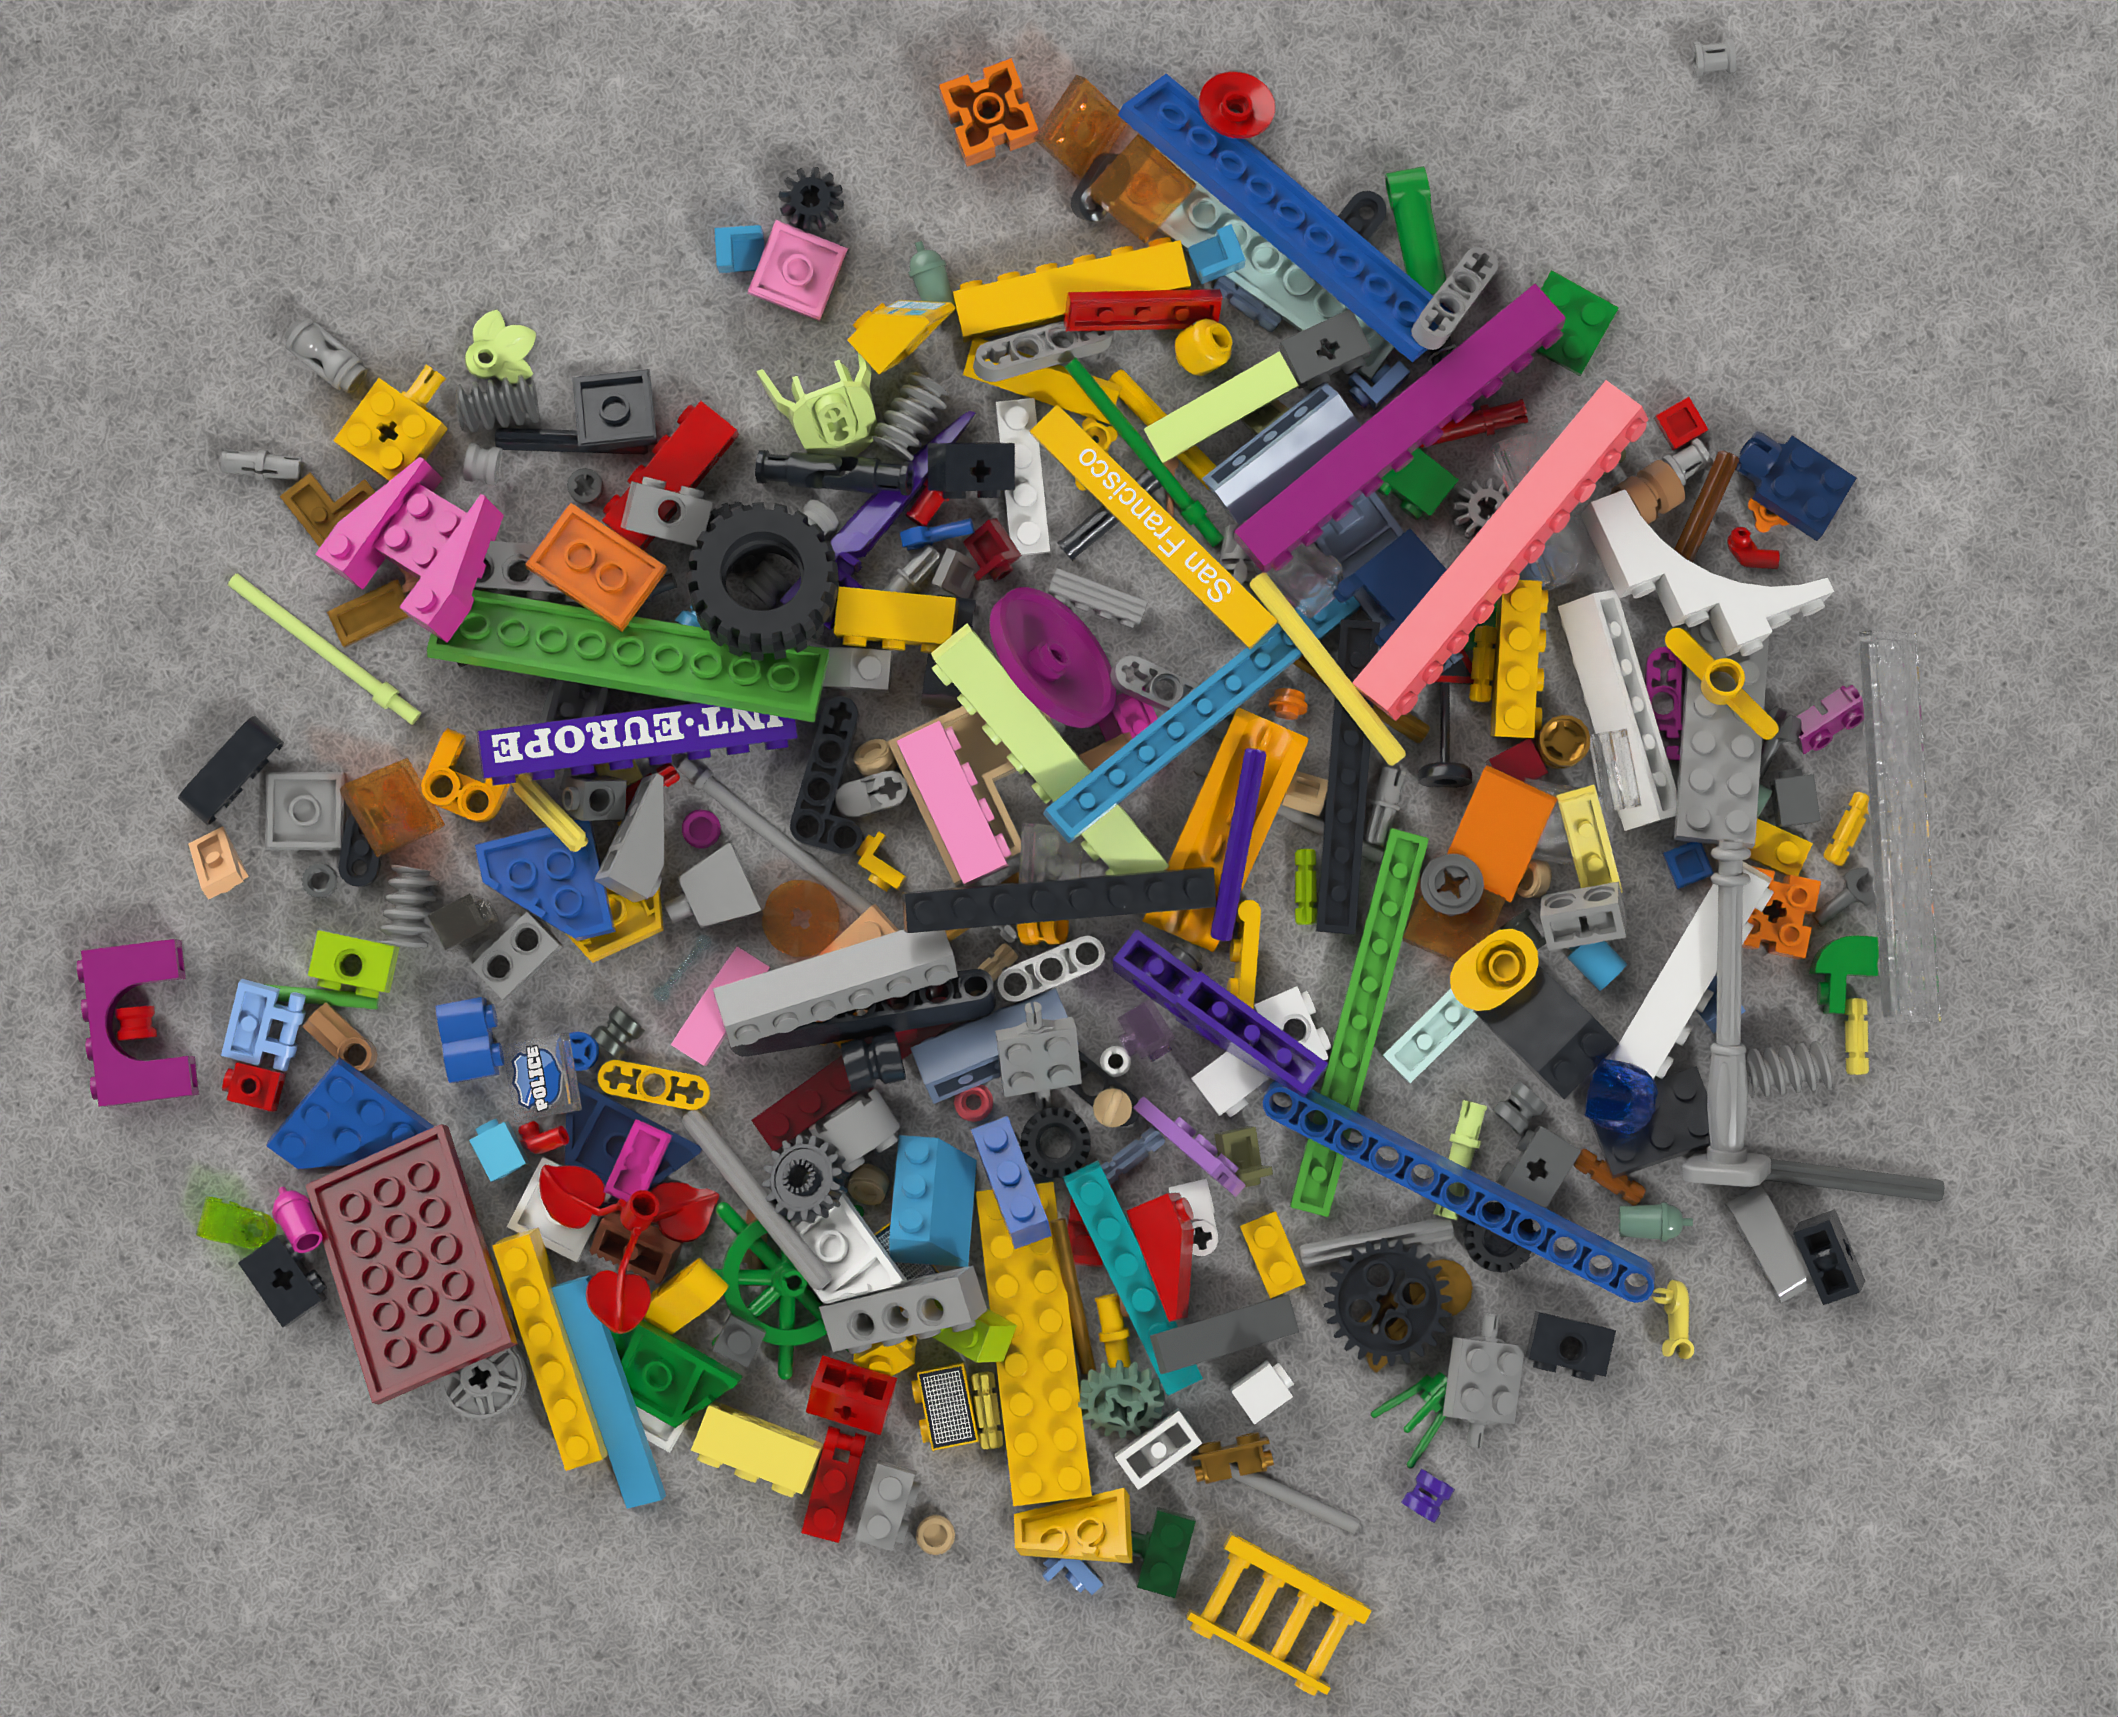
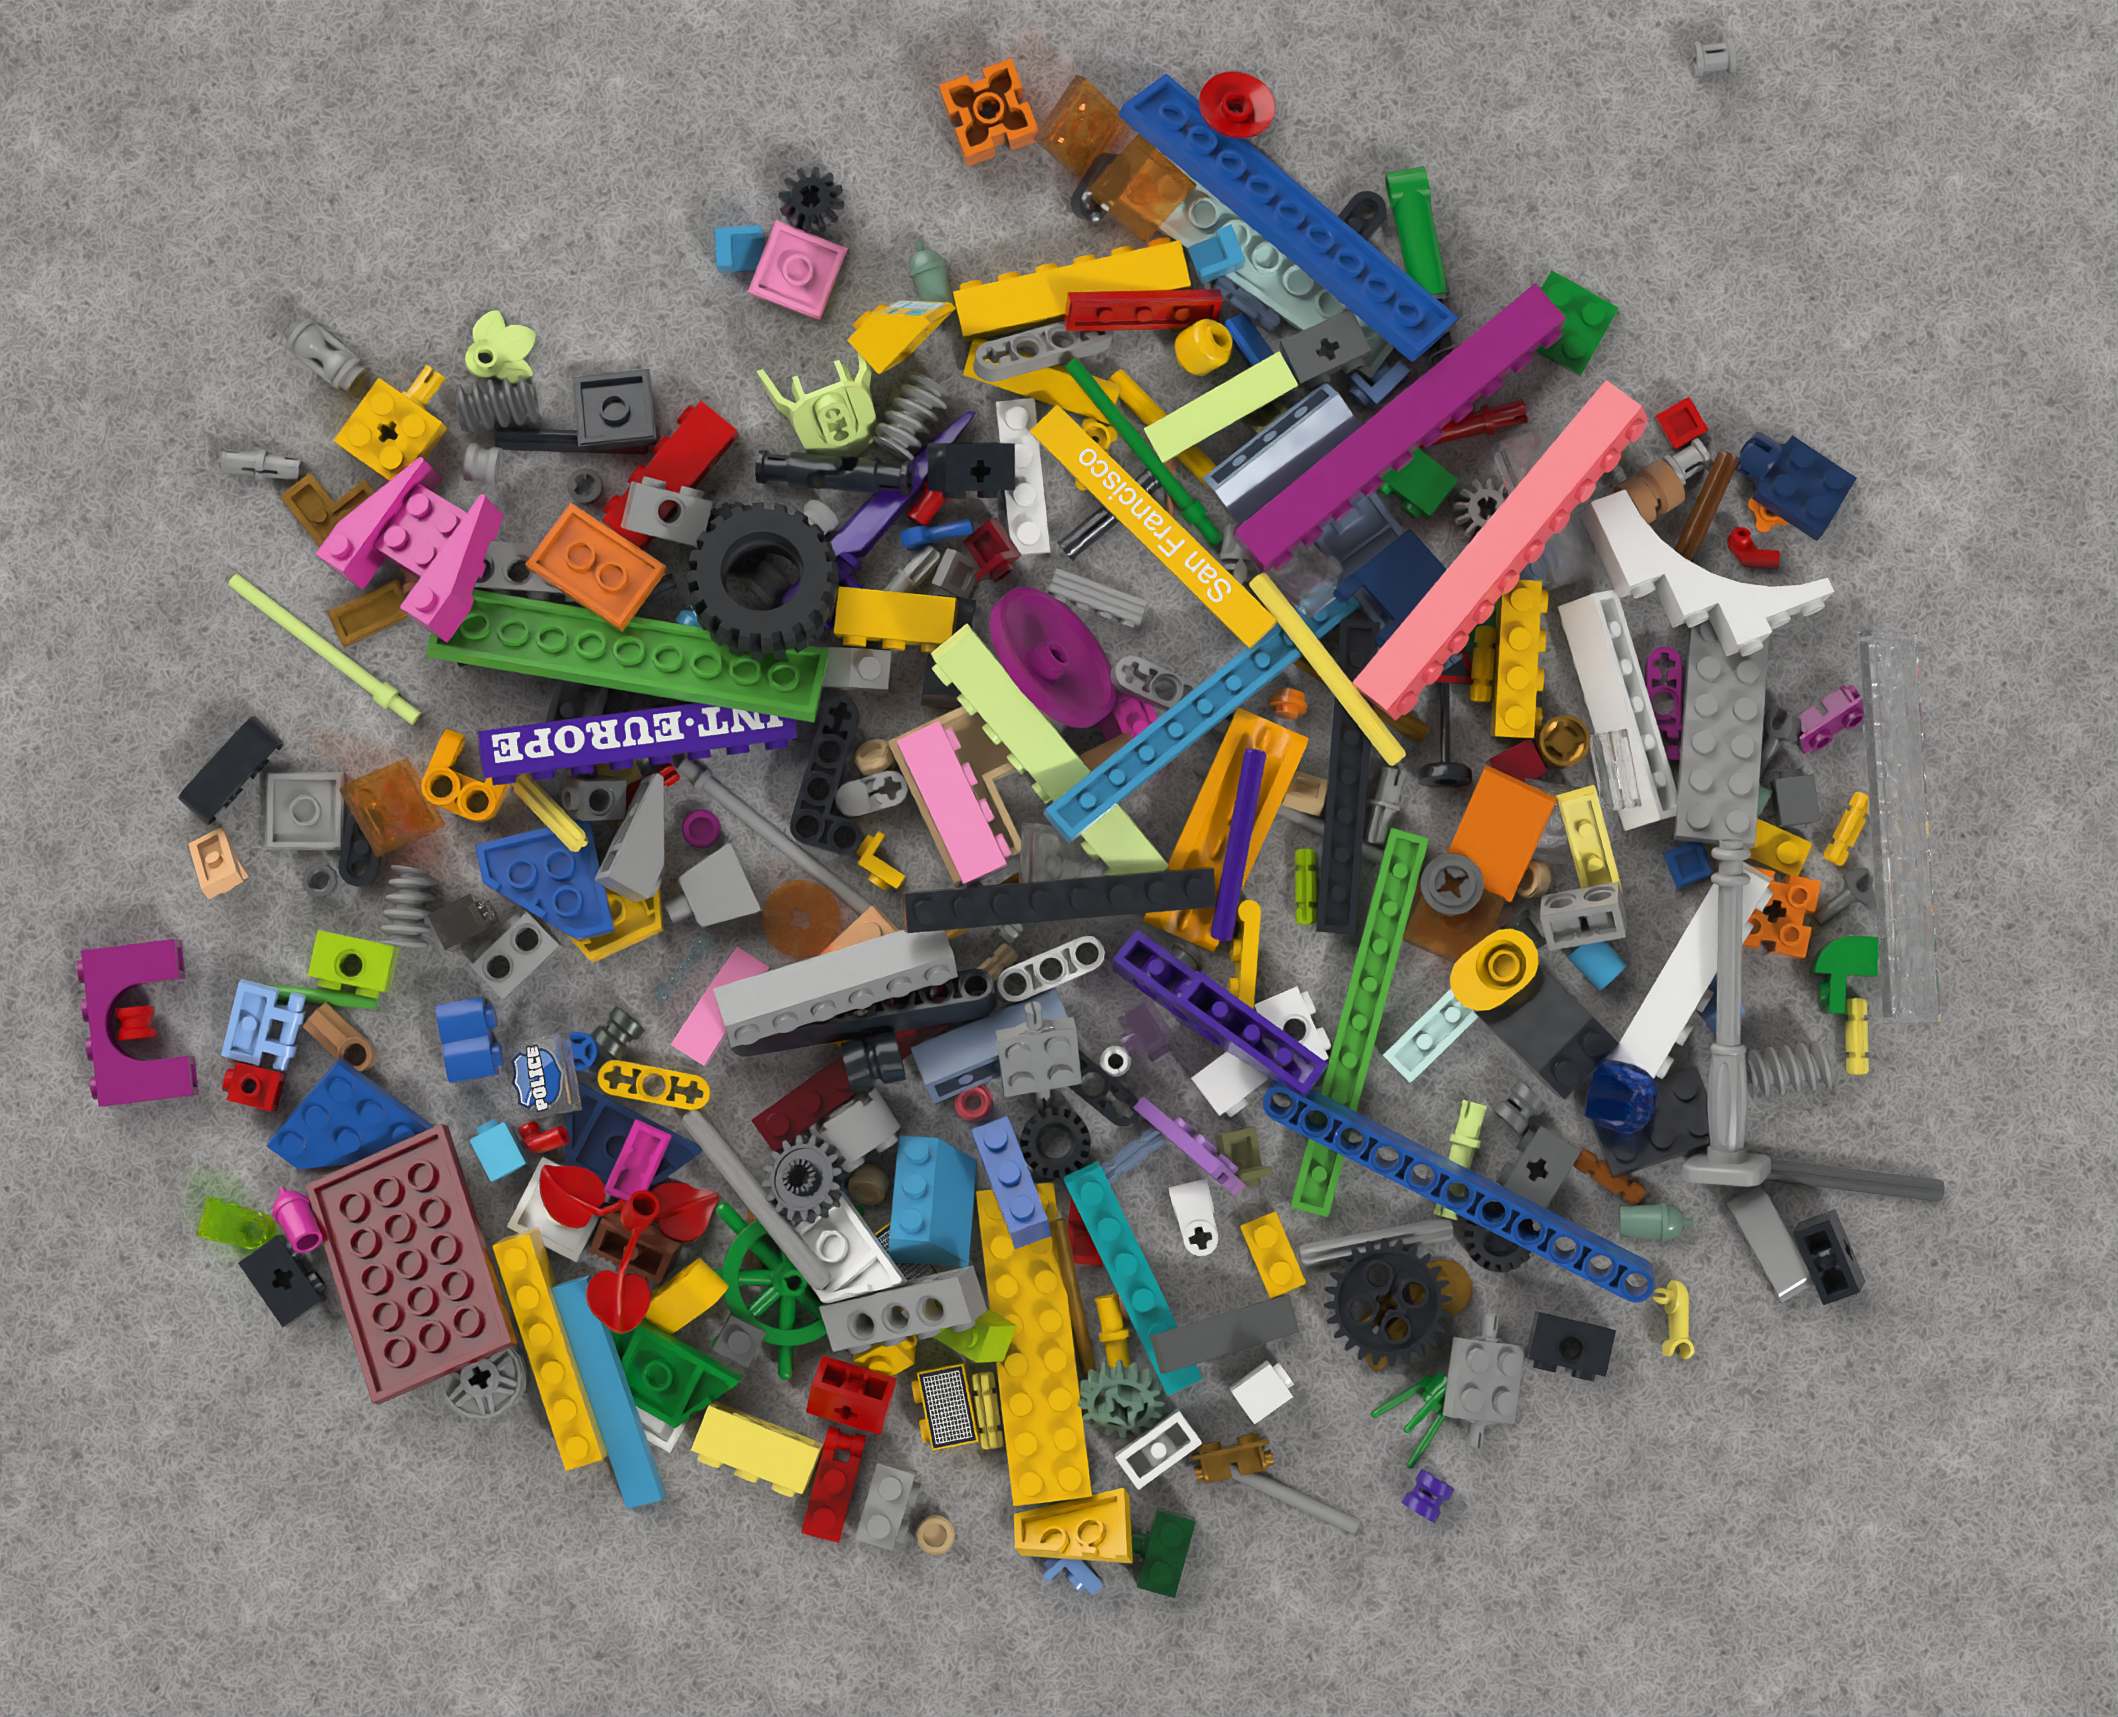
(1051, 931): light orange wheel -> none
(1112, 1107): tan tile -> none
(1166, 1243): red slope -> none
(1248, 340): none -> blue slope
(1310, 1593): yellow fence -> none
(1455, 298): light grey beam -> none
(1703, 665): yellow piece -> none

